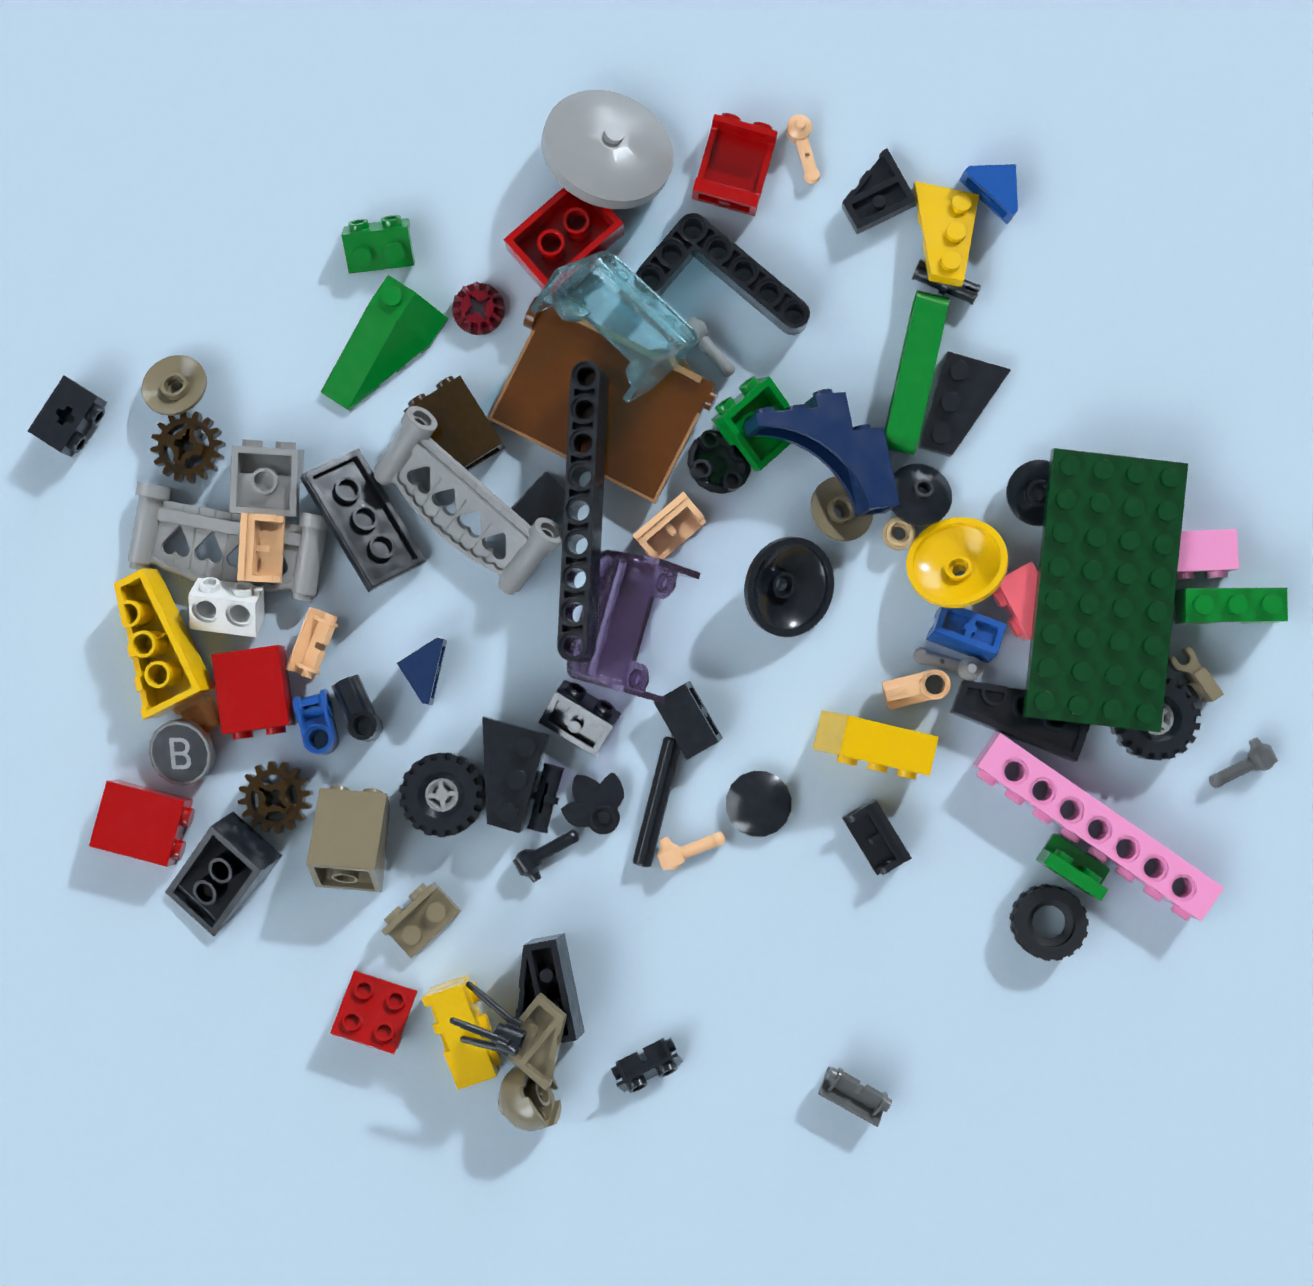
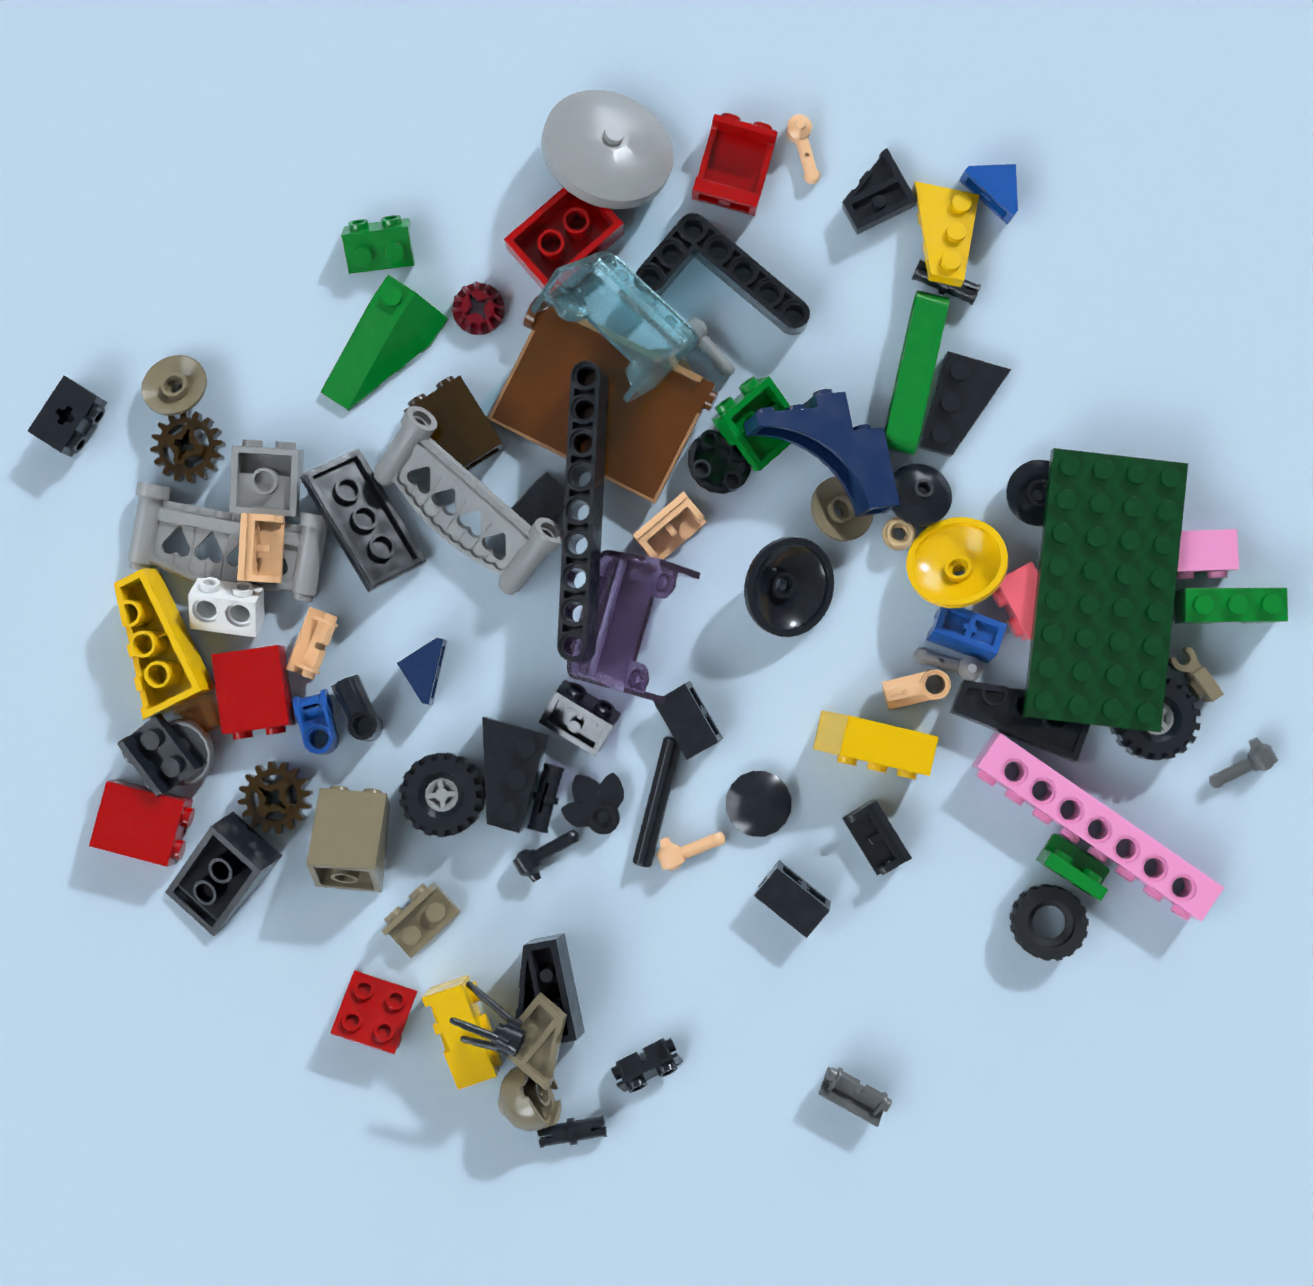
(158, 755): none -> black bracket
(573, 1131): none -> black pin
(793, 899): none -> black hinge

